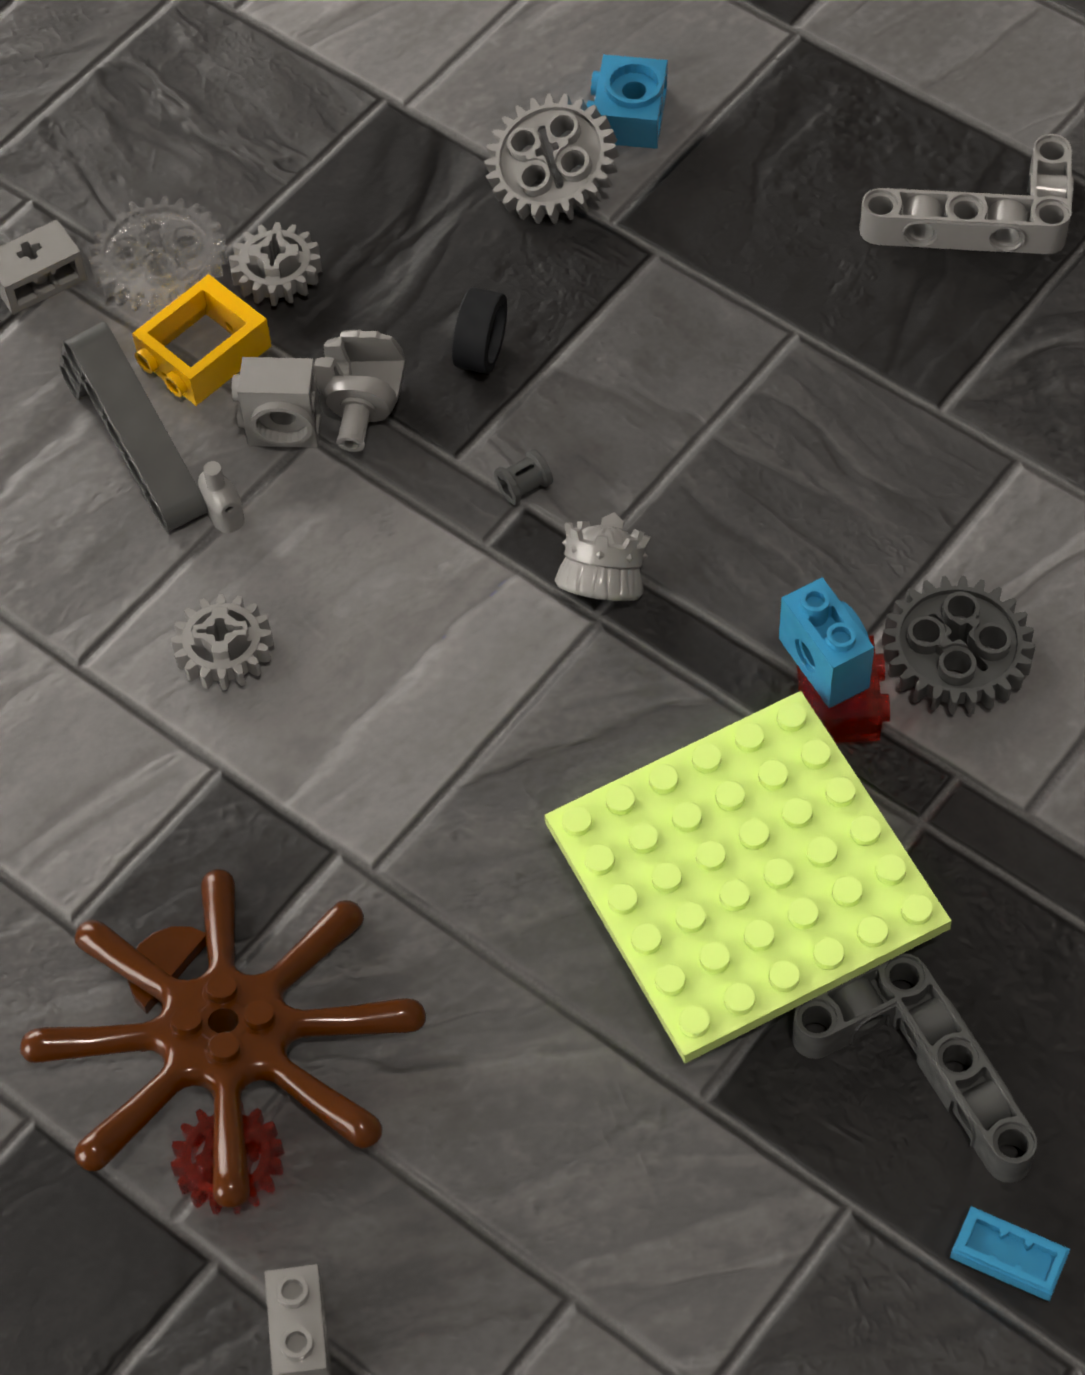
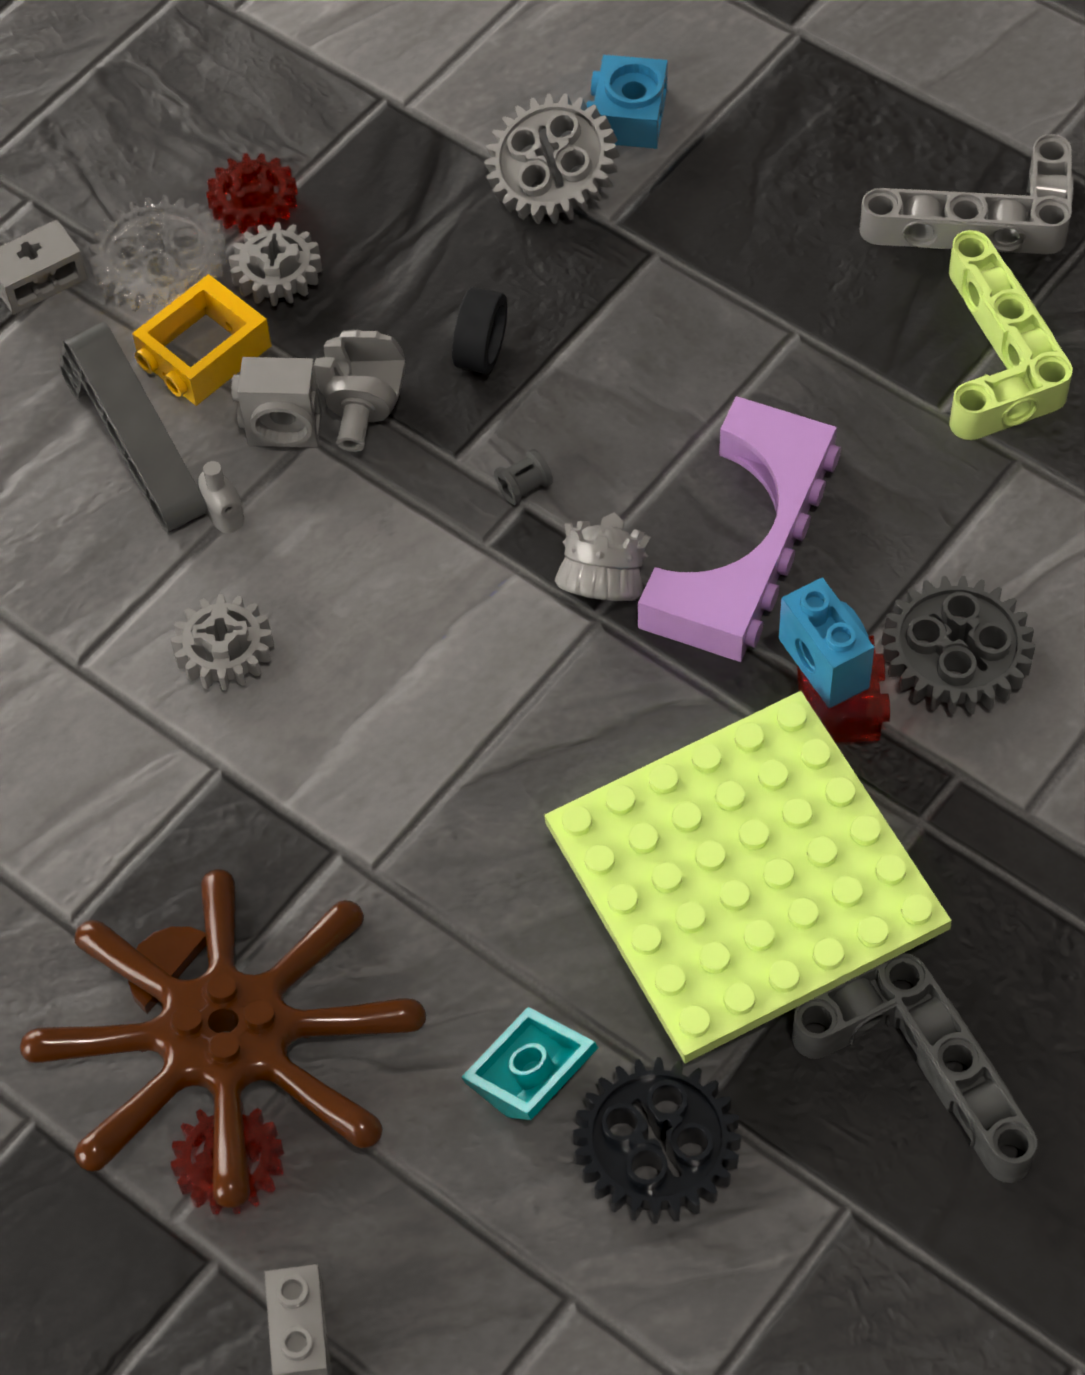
(252, 192): none -> clear red gear
(528, 1064): none -> teal slope
(615, 1157): none -> black gear
(724, 605): none -> lavender arch
(1010, 1253): dark azure plate -> none
(1036, 365): none -> yellowish green beam

